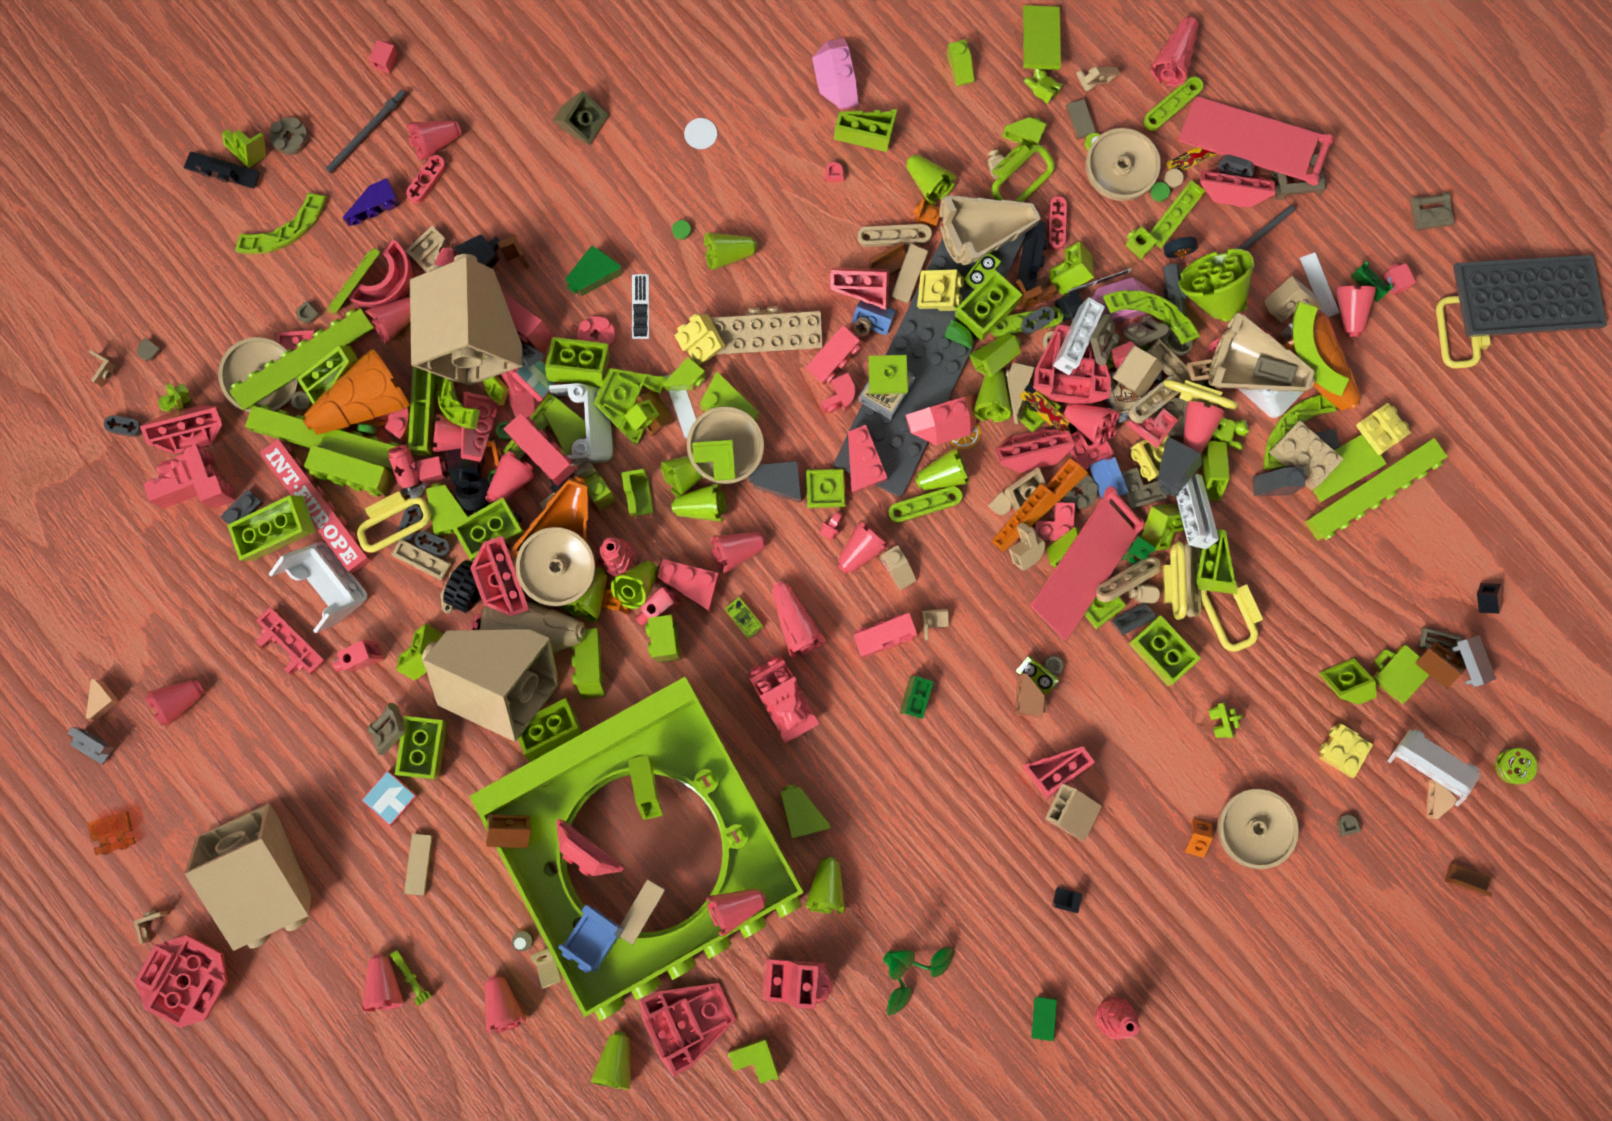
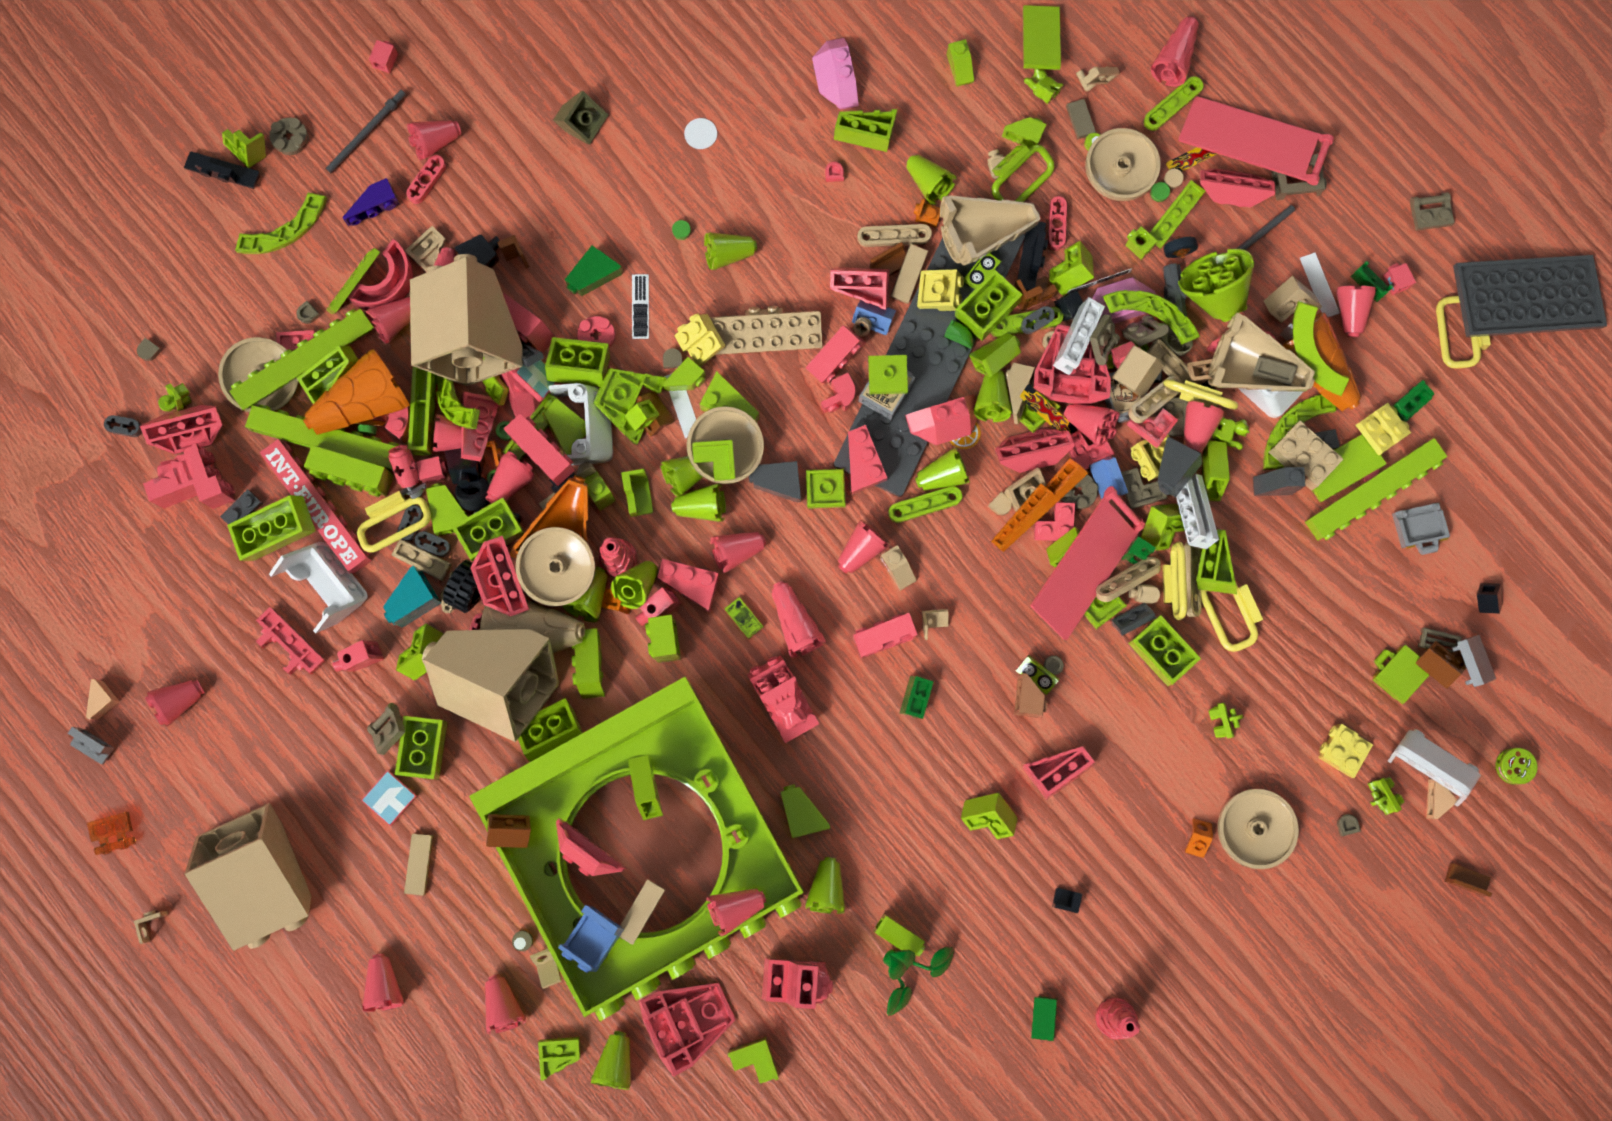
(104, 372): tan bracket -> none
(162, 980): coral piece -> none
(300, 400): dark tan tile -> none
(410, 599): none -> teal slope
(410, 978): lime piece -> none
(557, 1054): none -> lime wing
(672, 358): none -> dark tan tile
(830, 528): coral piece -> none
(899, 935): none -> lime slope
(990, 812): none -> lime panel
(1029, 549): tan brick -> none
(1073, 812): tan brick -> none
(1236, 166): dark grey beam -> none
(1350, 682): lime slope -> none
(1384, 797): none -> lime hips
(1413, 400): none -> green hinge
(1421, 526): none -> light grey piece

